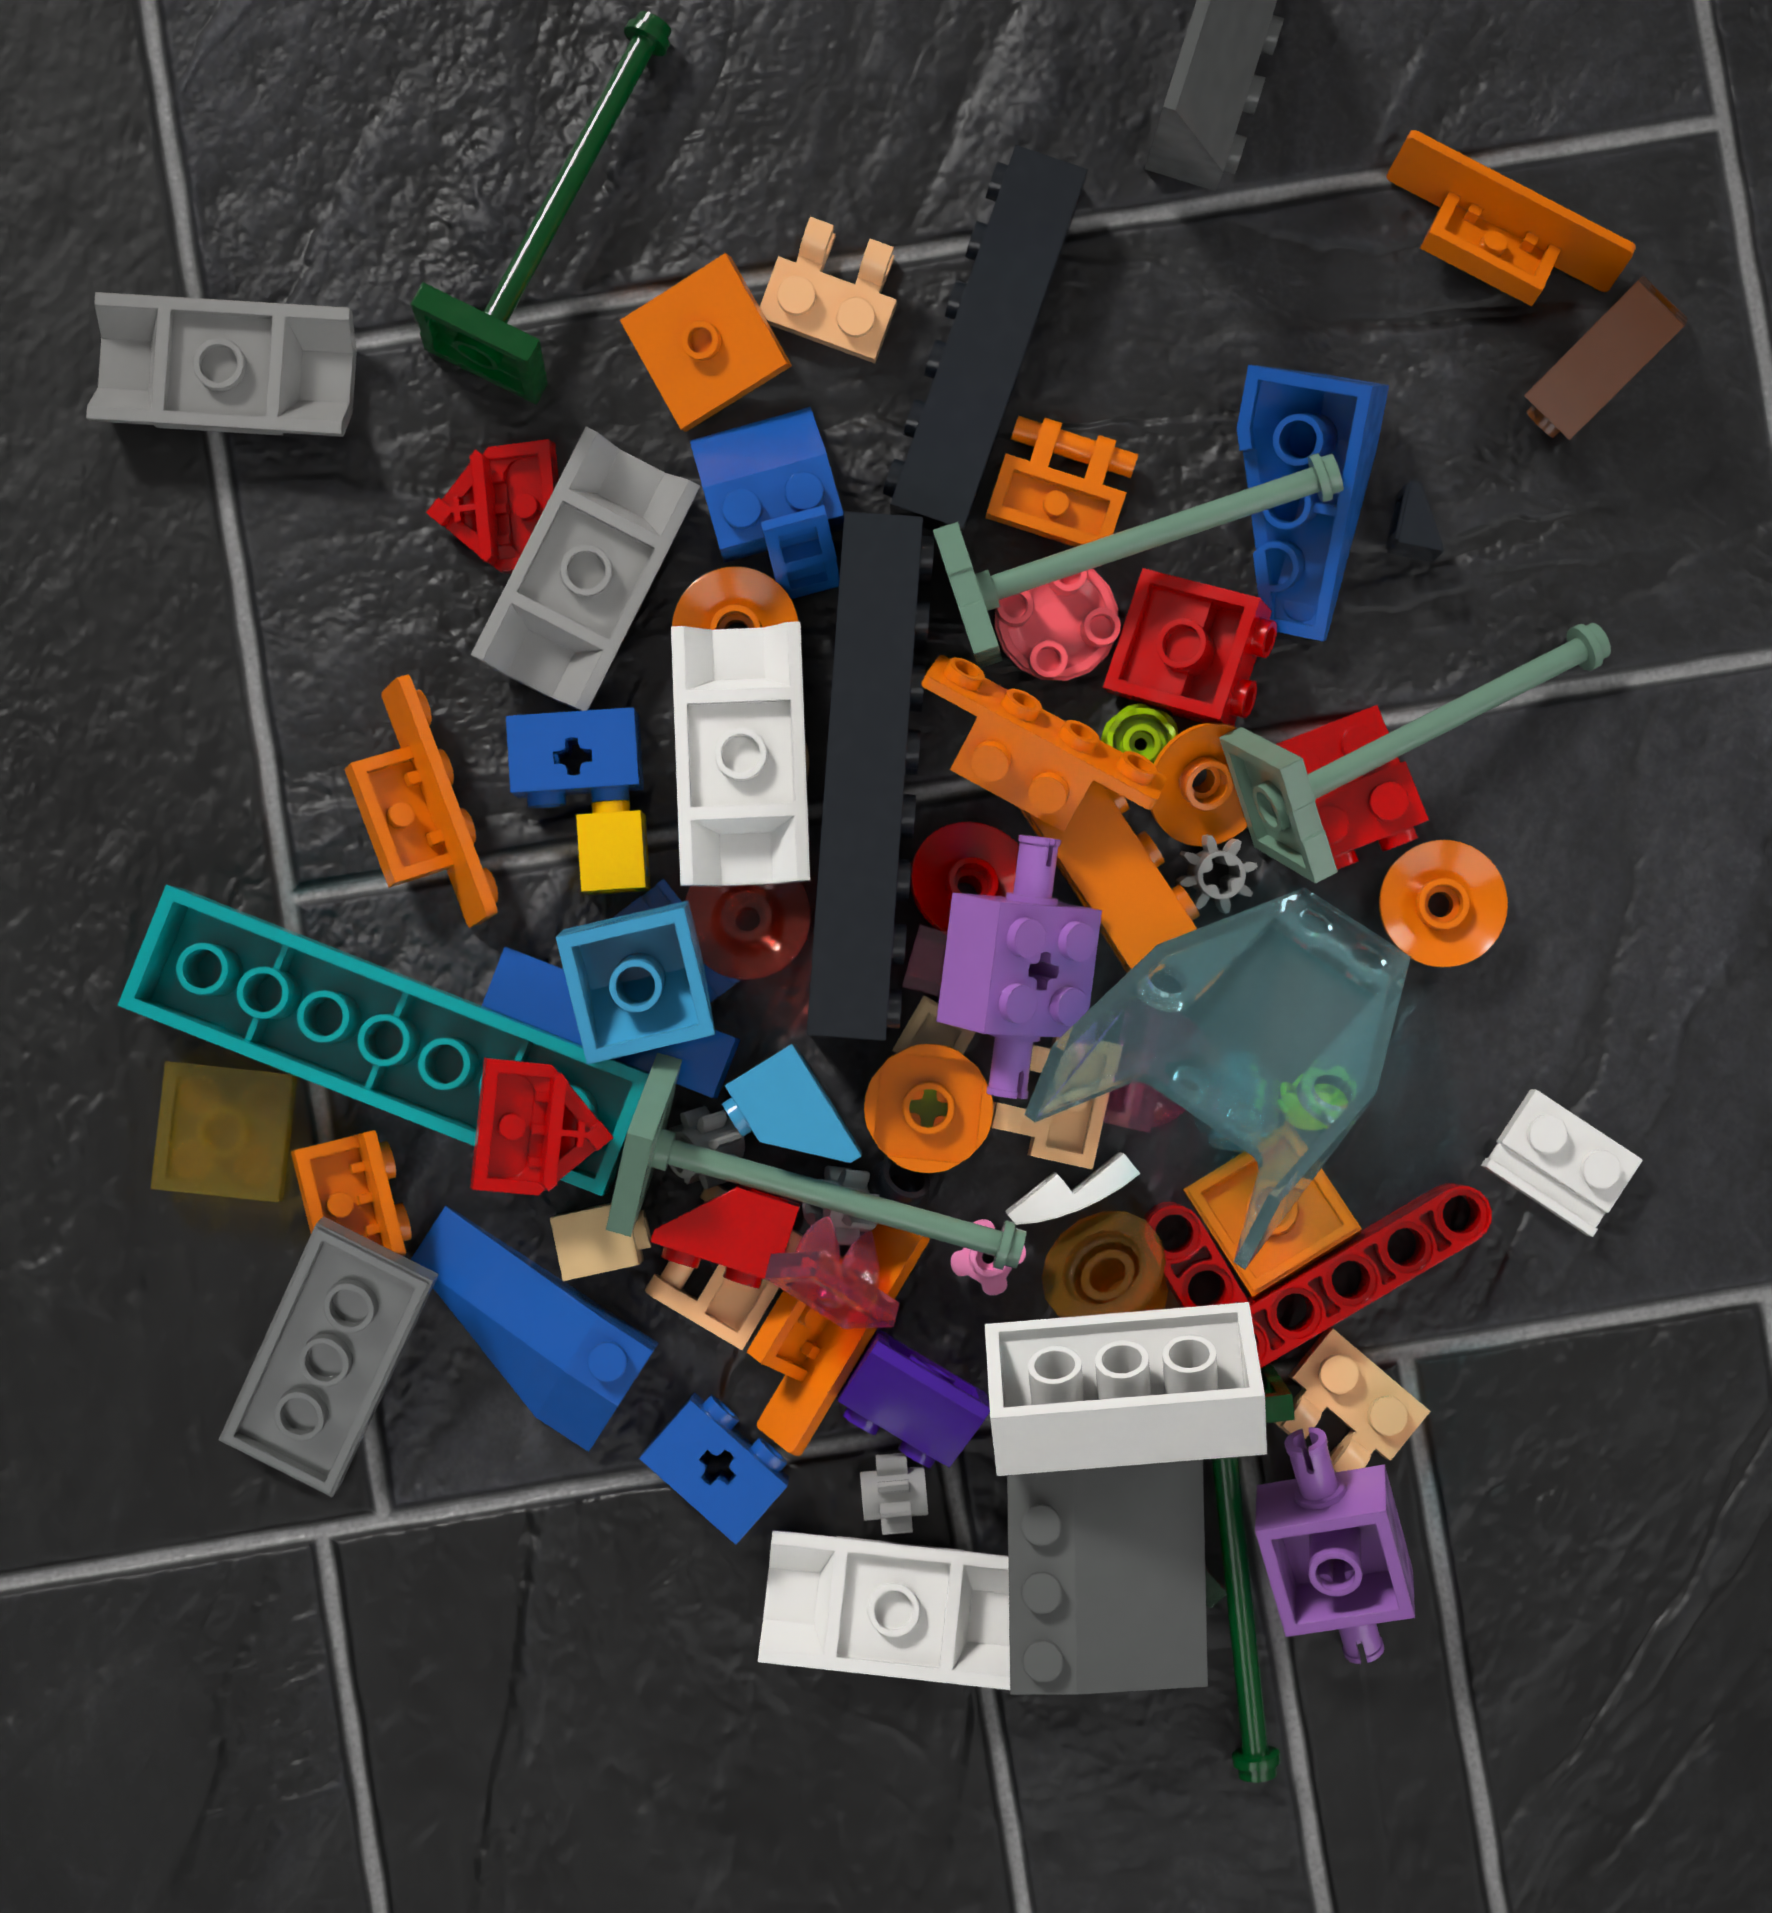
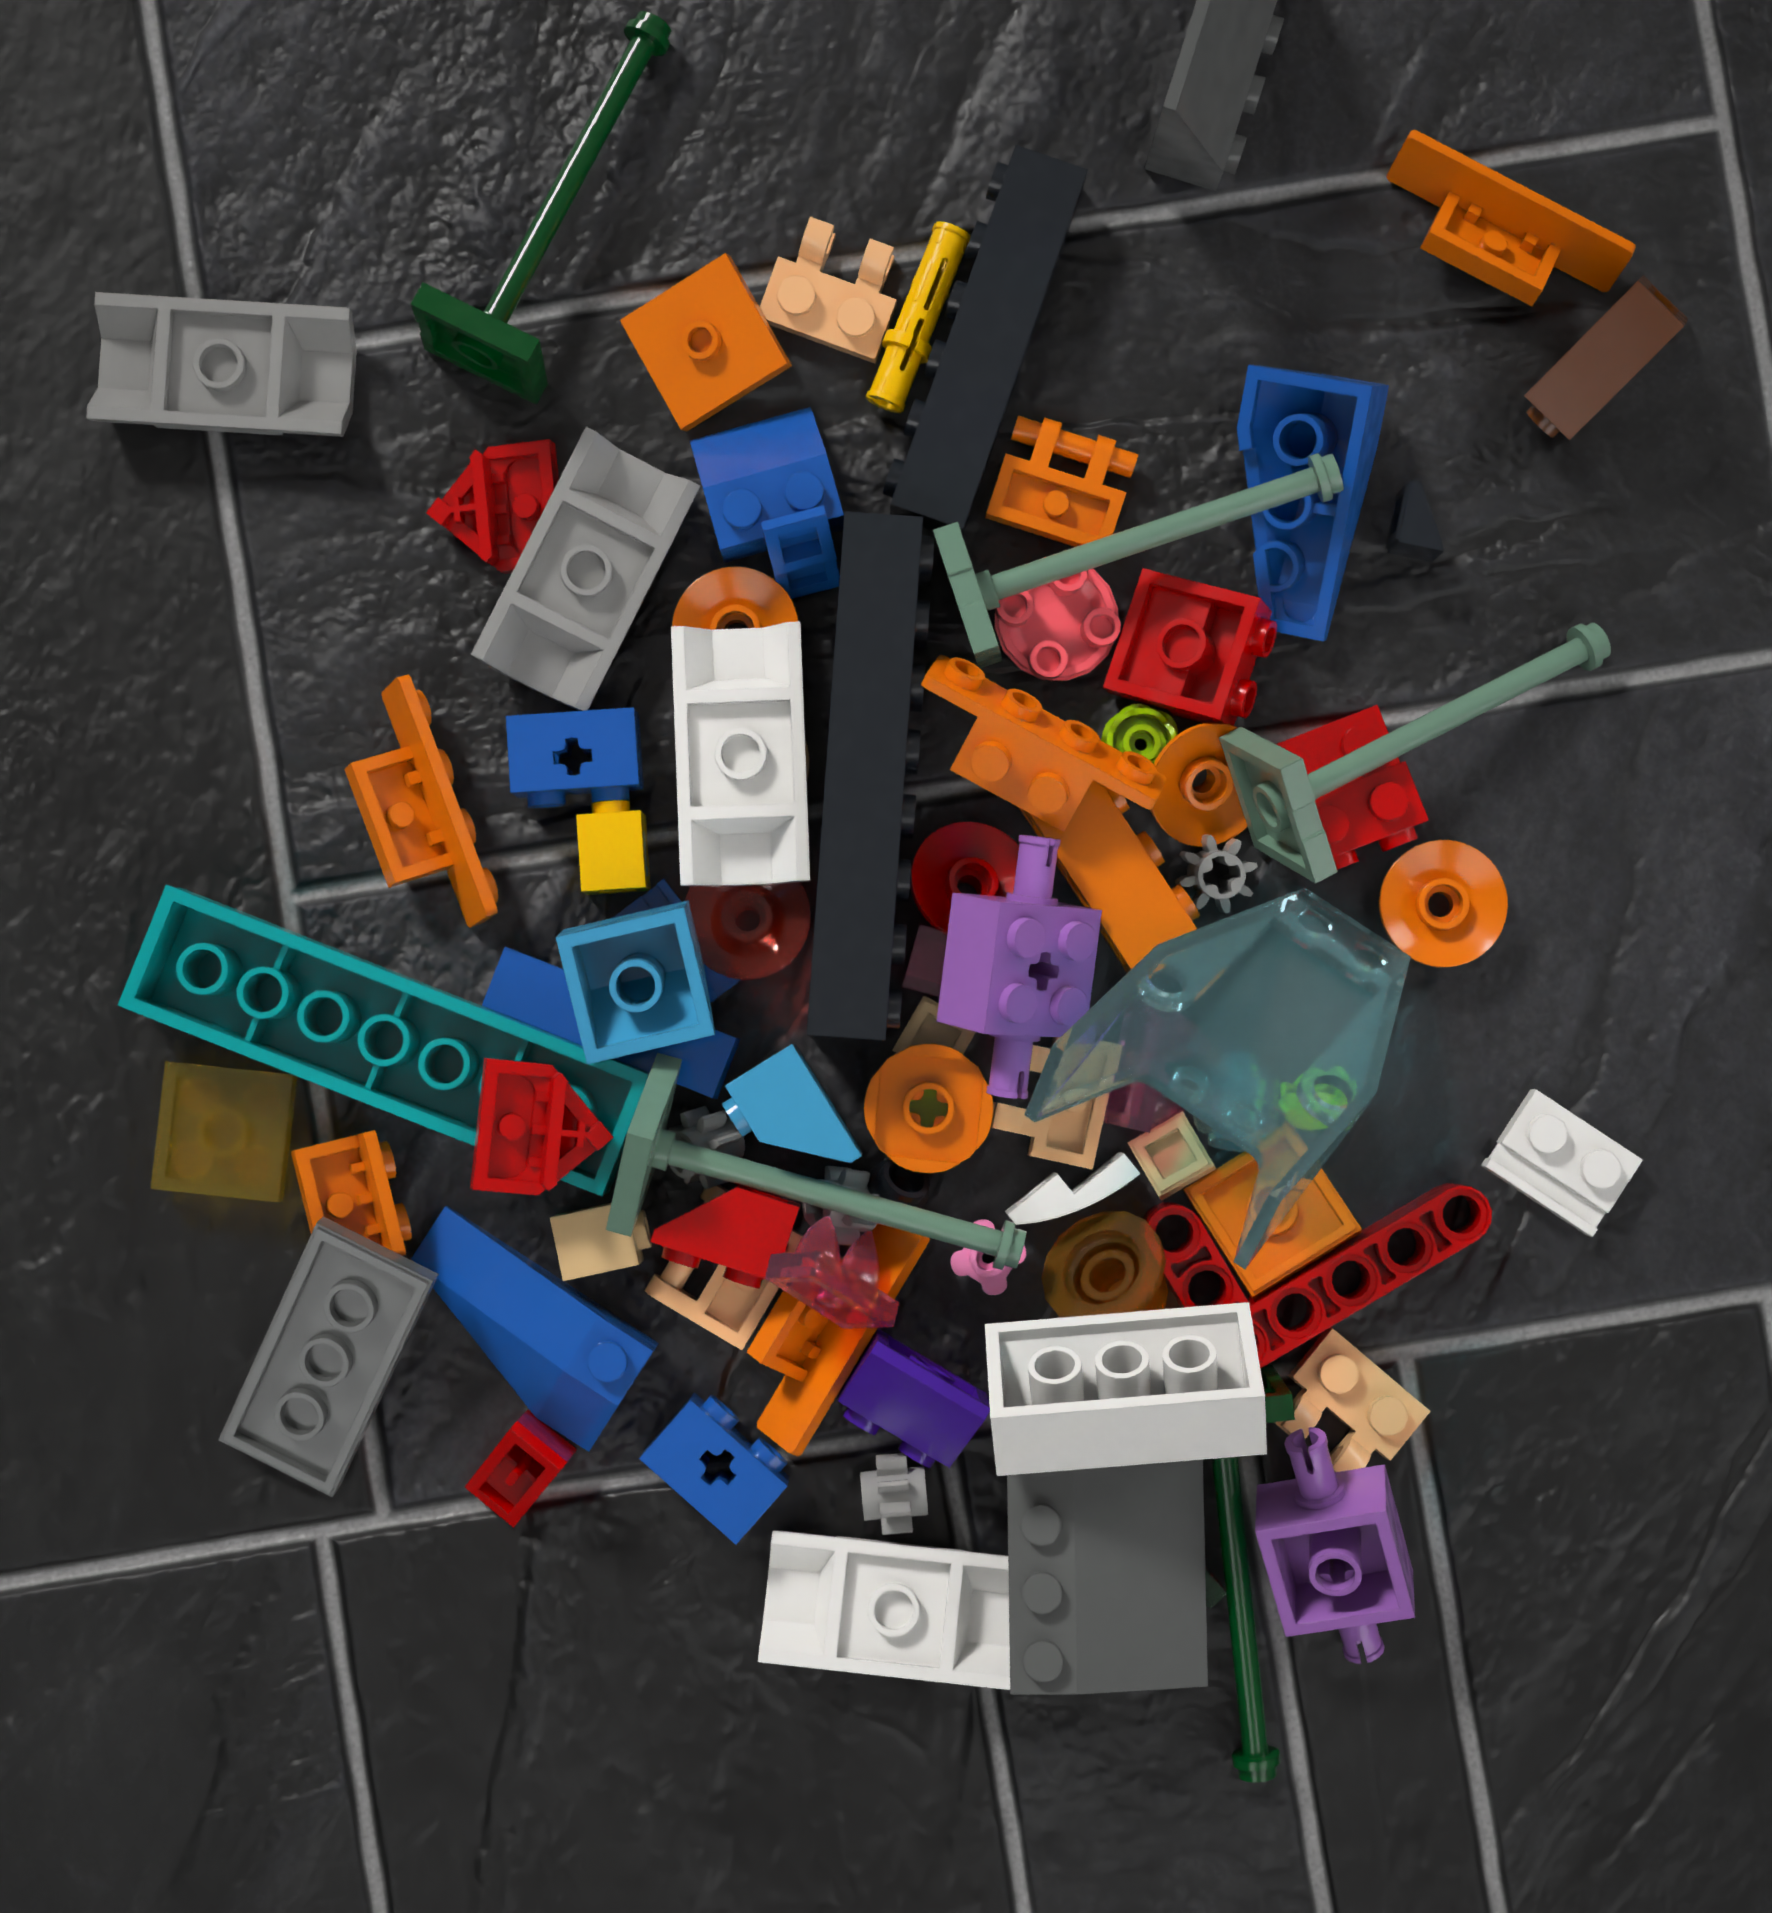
(520, 1468): none -> red slope
(909, 340): none -> yellow pin
(1172, 1155): none -> tan tile

